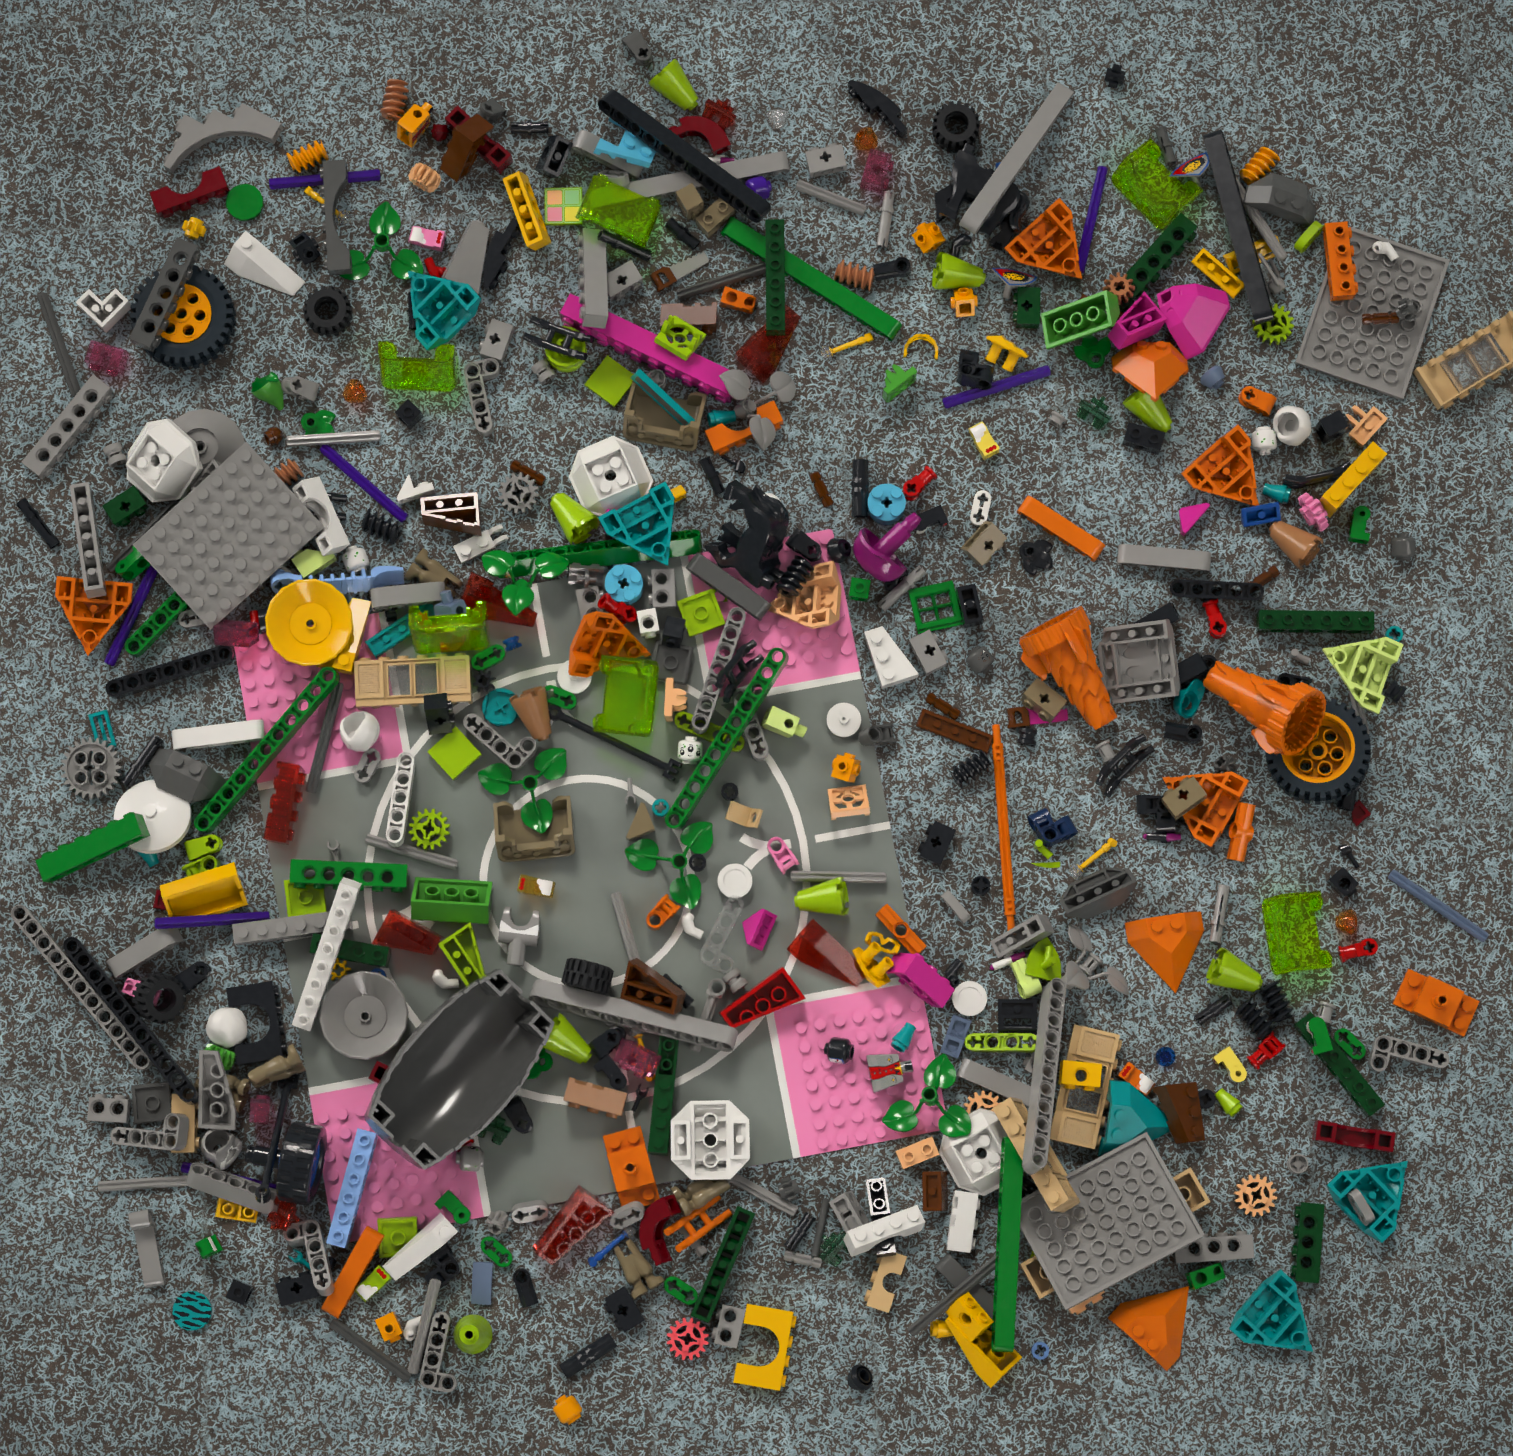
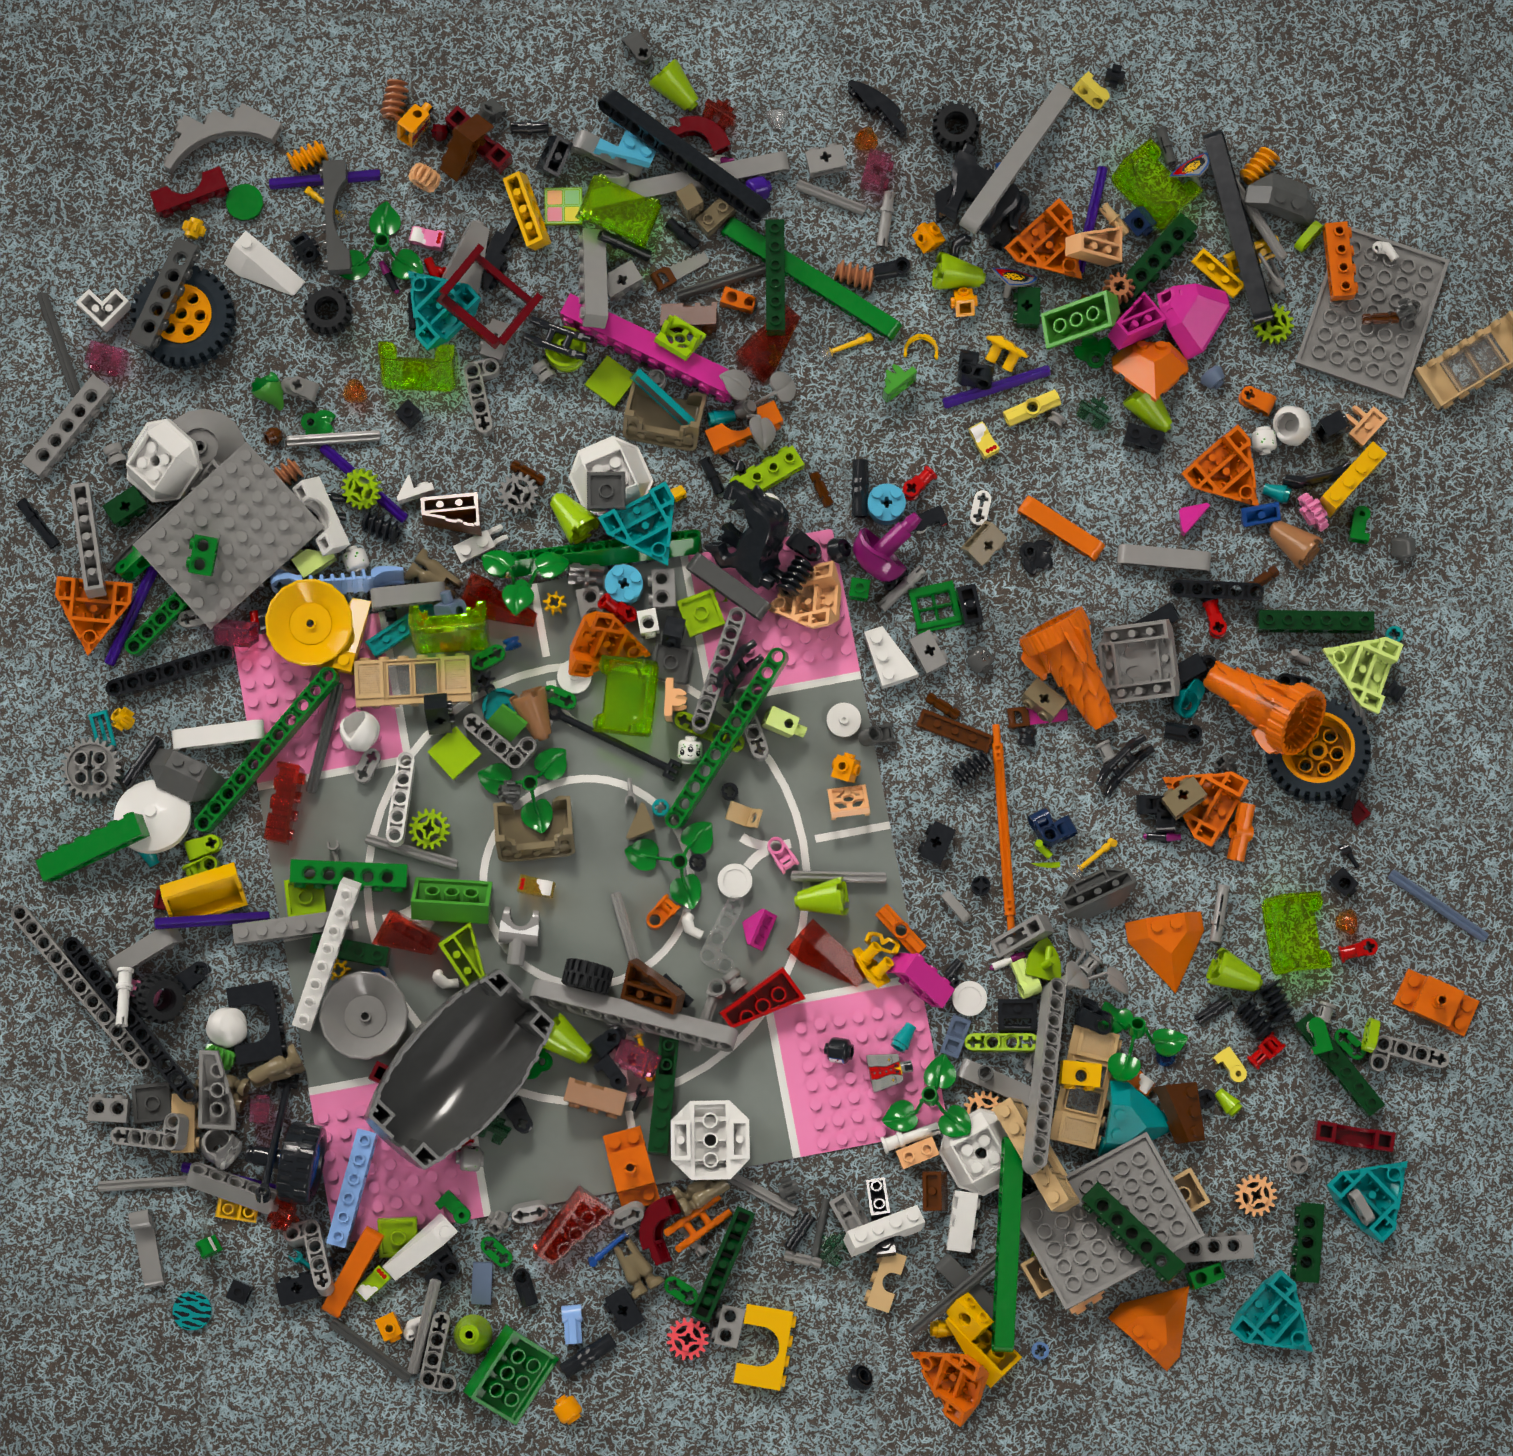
(122, 718): none -> yellow gear
(124, 988): none -> white pin
(208, 556): none -> green brick
(365, 498): none -> lime gear
(389, 276): none -> piece
(469, 320): none -> dark red piece
(506, 722): none -> bright green piece
(509, 791): none -> dark grey gear
(510, 1375): none -> green slope
(556, 598): none -> yellow gear
(572, 1323): none -> light blue piece
(606, 491): none -> dark grey tile
(772, 470): none -> lime brick
(901, 1139): none -> white pin
(956, 1380): none -> orange wedge
(983, 1070): none -> dark grey hinge
(1021, 413): none -> light yellow piece
(1090, 1015): none -> black piece
(1091, 91): none -> light yellow leg
(1096, 246): none -> light nougat wedge
(1099, 1194): none -> dark green brick
(1114, 218): none -> tan axle
(1132, 221): none -> dark blue brick
(1166, 1042): none -> green plant
(1370, 1035): none -> lime beam

